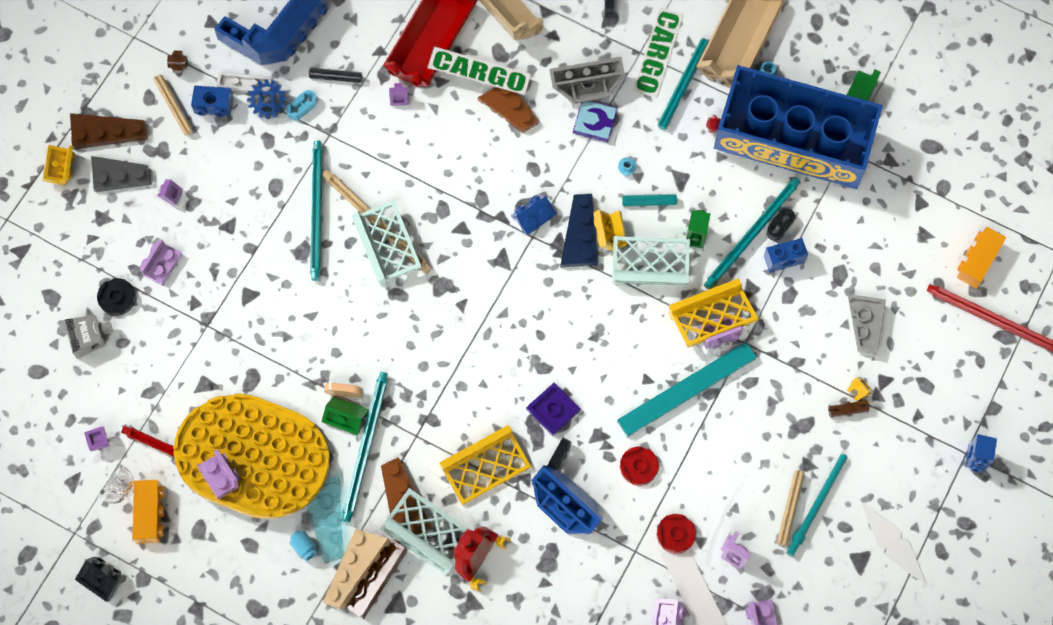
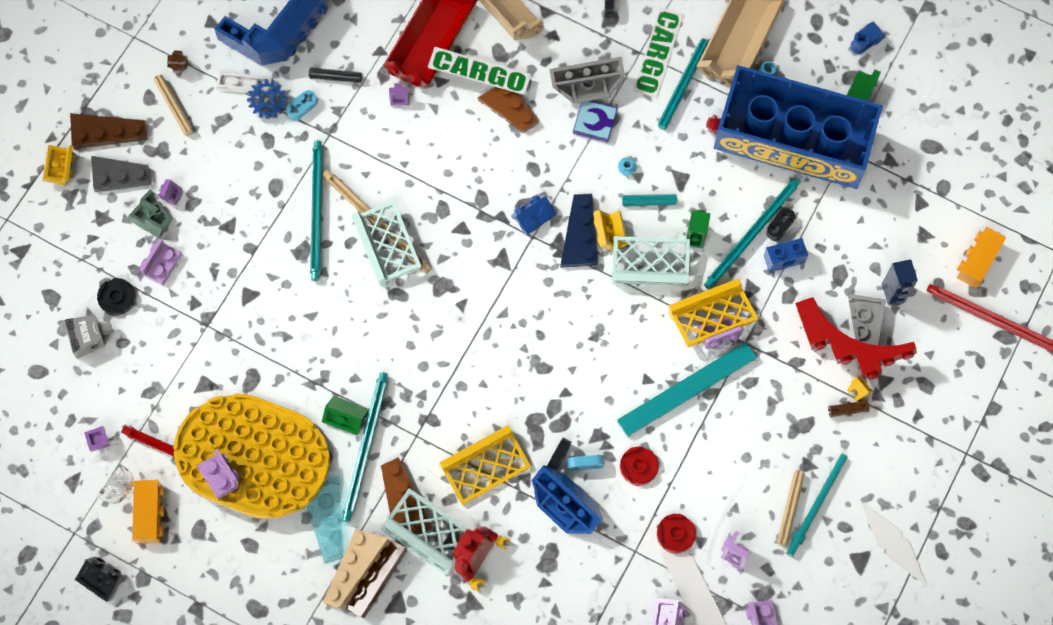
(150, 215): none -> sand green slope
(204, 94): blue brick -> none
(303, 545): medium azure brick -> none
(343, 390): light nougat tile -> none
(553, 409): dark purple tile -> none
(585, 462): none -> medium azure beam
(845, 349): none -> red arch
(866, 38): none -> blue piece
(899, 282): none -> dark blue brick
(980, 453): blue brick -> none

